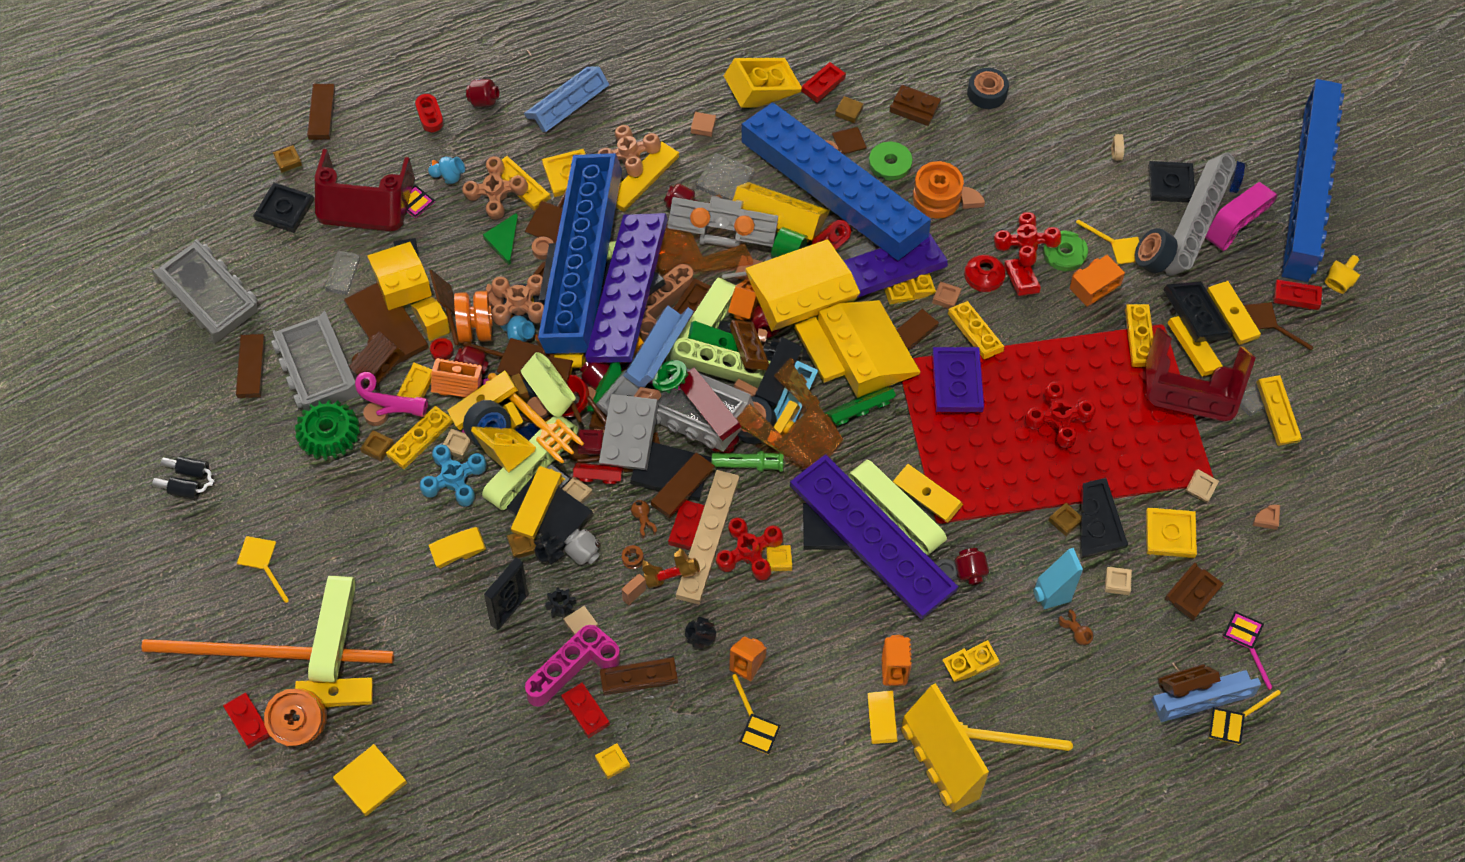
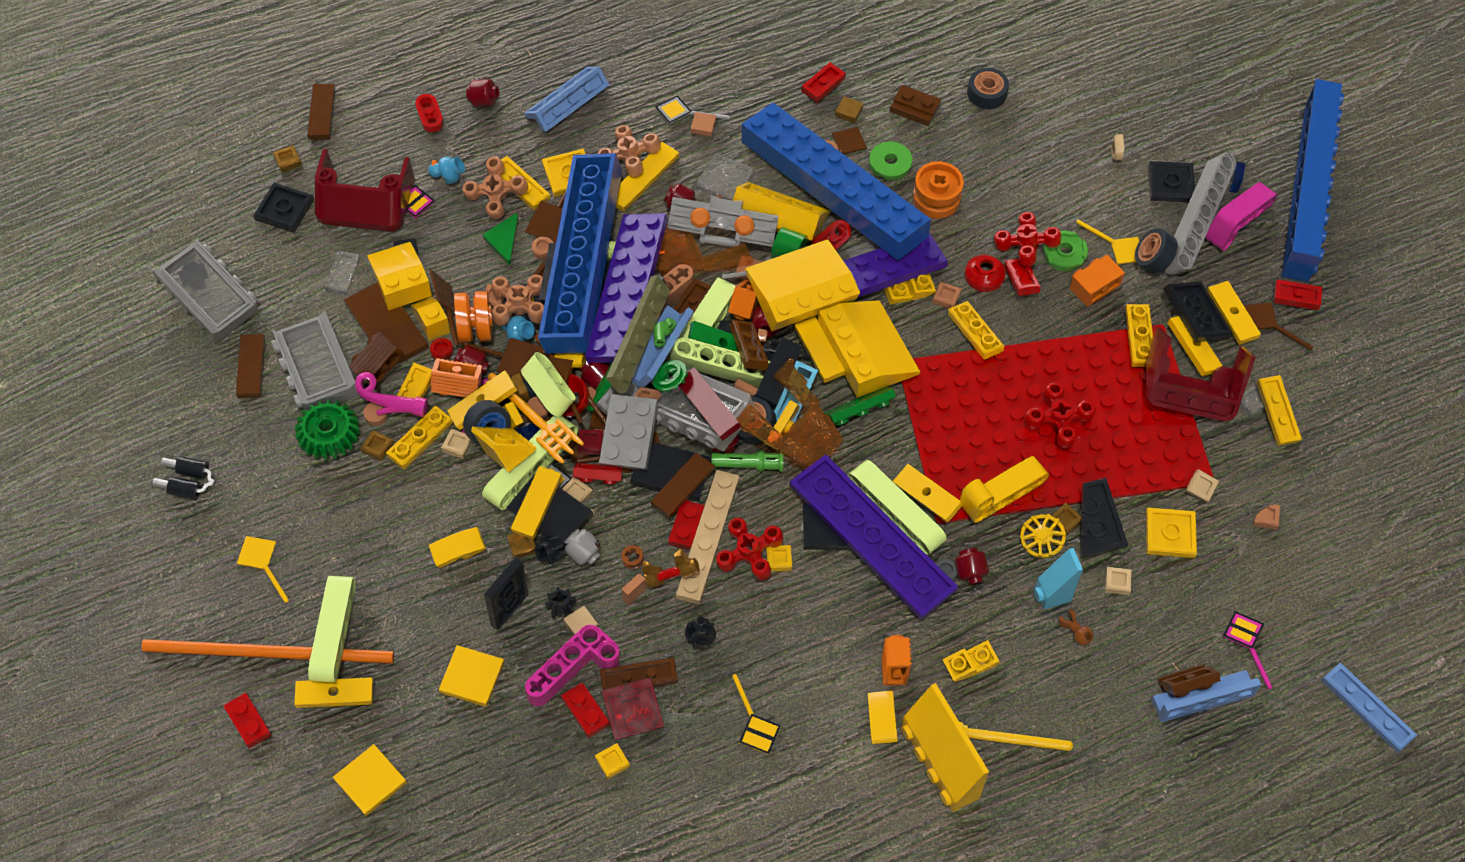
(280, 721): orange wheel -> none
(442, 456): dark azure gear -> none
(471, 676): none -> yellow tile
(632, 709): none -> dark red tile
(638, 334): none -> olive plate
(641, 512): dark orange arm -> none
(662, 330): none -> bright green arm
(676, 109): none -> piece
(747, 657): orange slope -> none
(761, 81): yellow slope -> none
(917, 328): reddish brown tile -> none
(957, 379): dark purple plate -> none
(971, 198): nougat tile -> none
(983, 500): none -> yellow beam
(1043, 536): none -> yellow wheel
(1194, 591): reddish brown plate -> none
(1228, 725): piece -> none
(1342, 275): yellow piece -> none
(1369, 707): none -> medium blue tile

